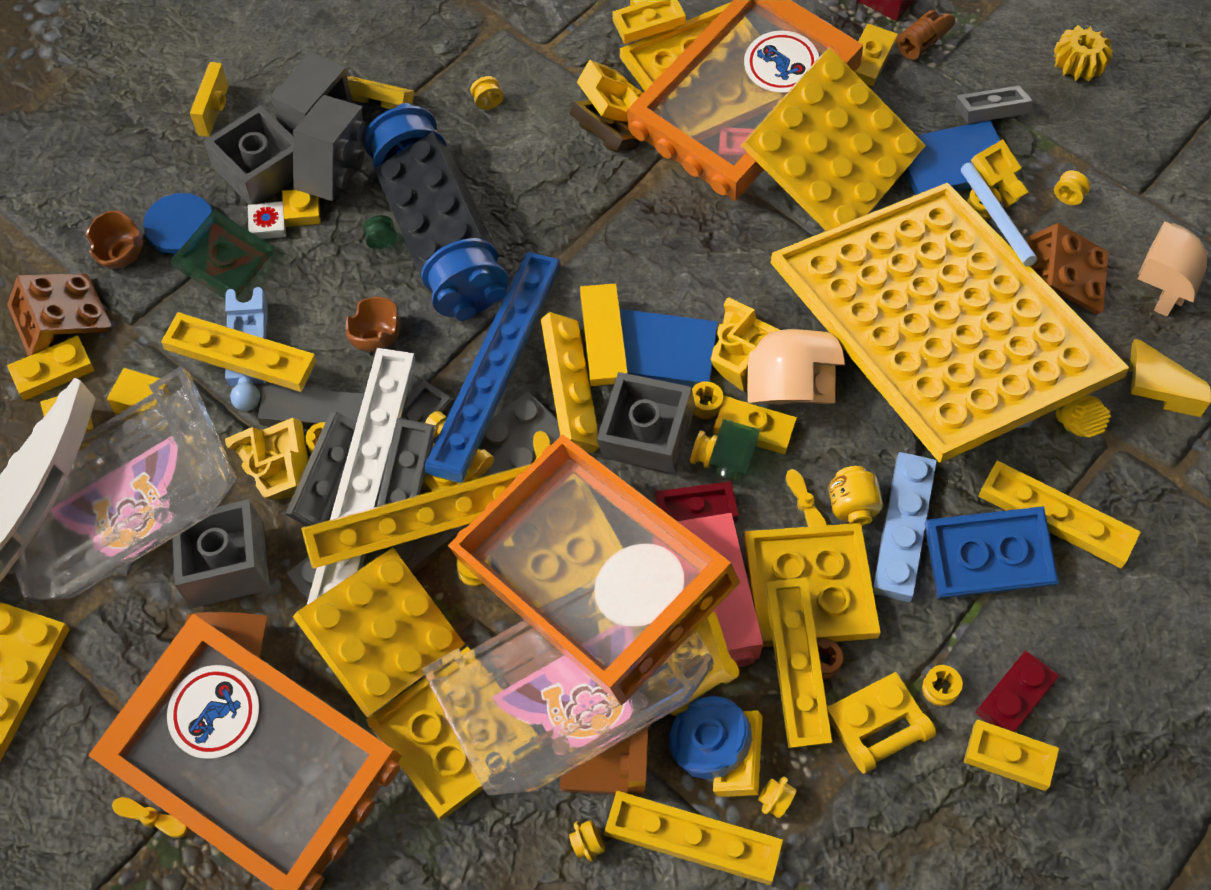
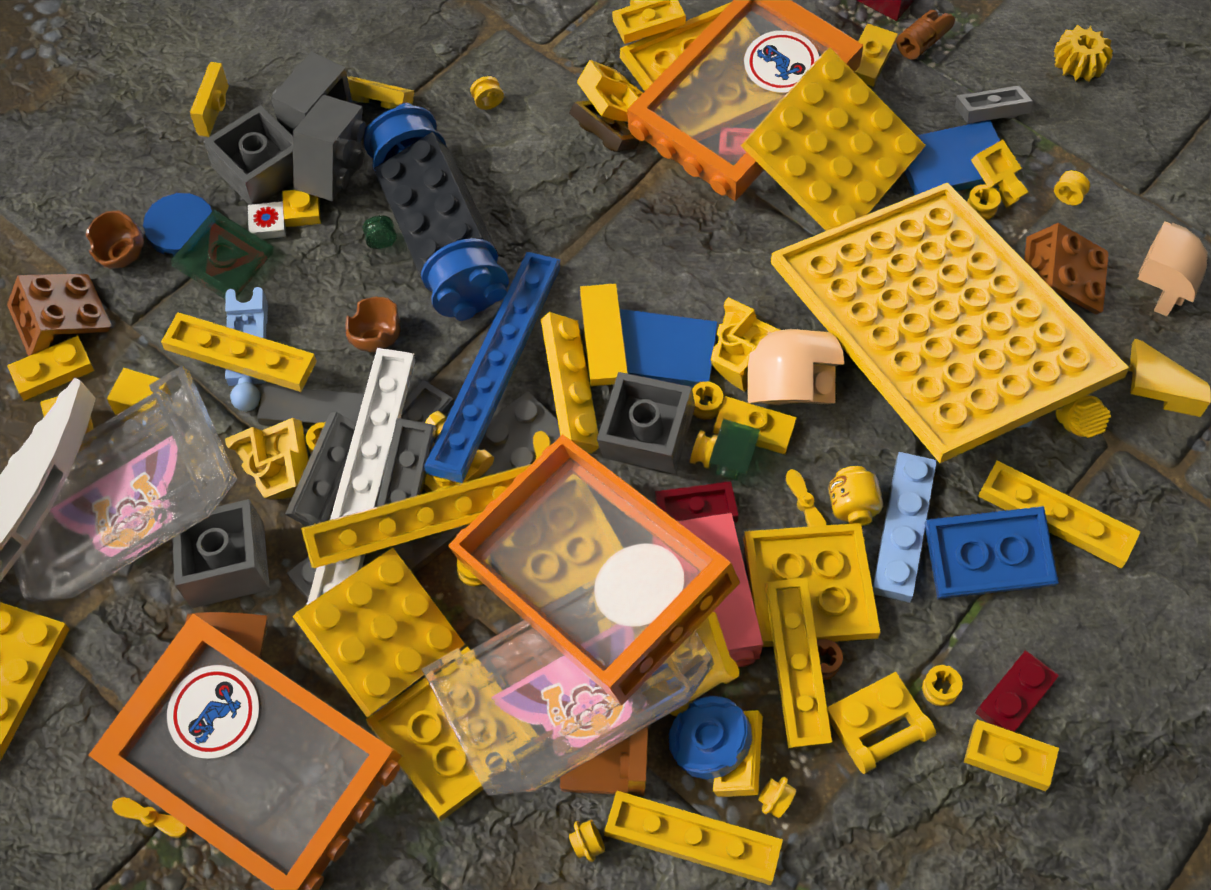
(998, 214): light blue bar -> none

